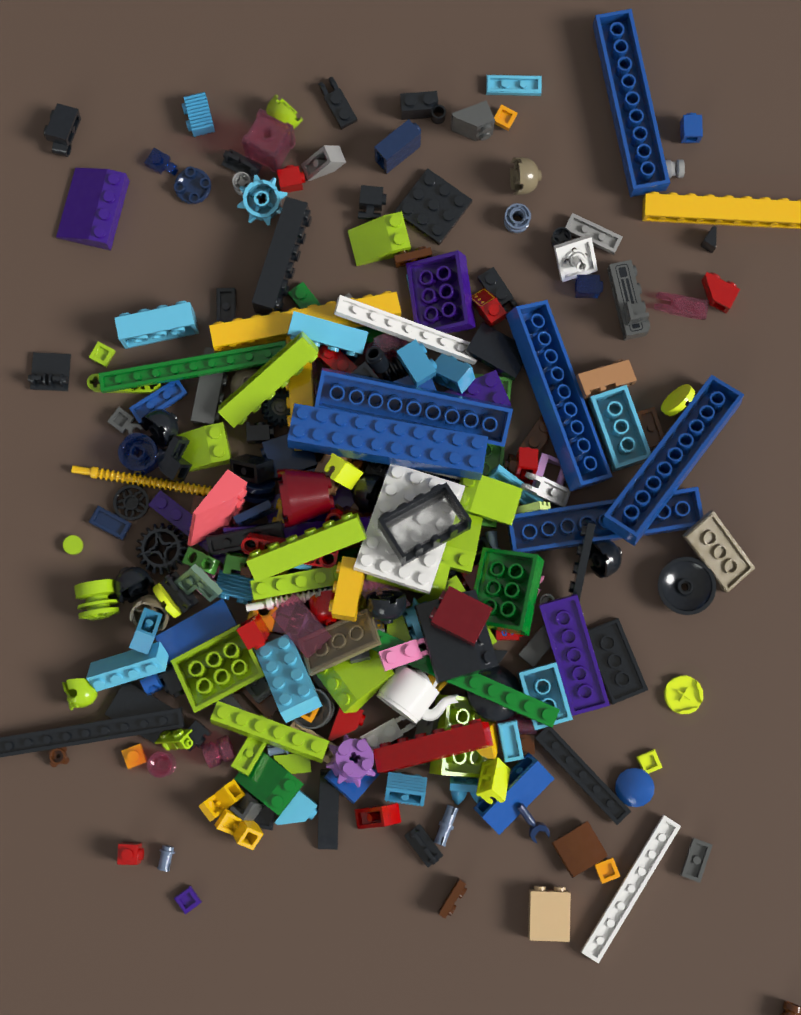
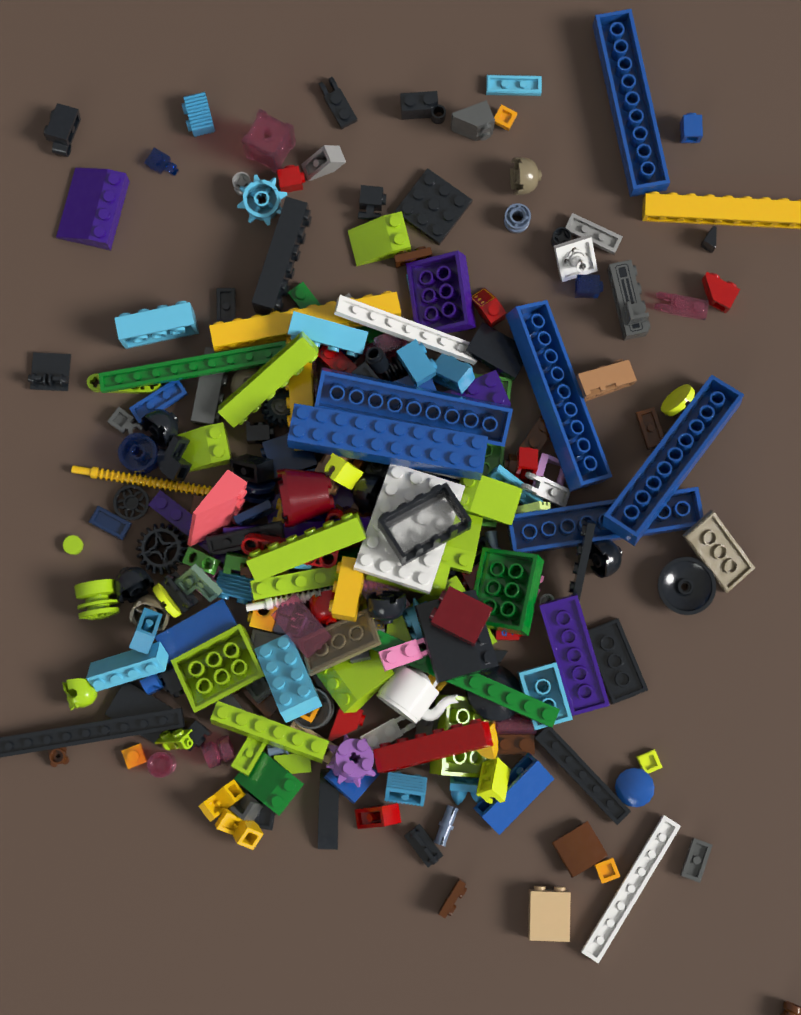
(102, 354): lime tile -> none
(130, 853): red brick -> none
(165, 858): sand blue pin -> none
(187, 900): dark purple tile -> none
(192, 185): dark blue dish -> none
(240, 163): black hinge -> none
(253, 632): red brick -> none
(283, 111): lime cylinder -> none
(298, 810): medium azure slope -> none
(398, 146): dark blue brick -> none
(494, 284): black hinge -> none
(510, 740): medium azure tile -> none
(535, 827): dark blue piece -> none
(536, 647): dark grey tile -> none
(619, 428): medium azure brick -> none
(676, 168): light grey wheel -> none
(683, 694): neon yellow tile -> none

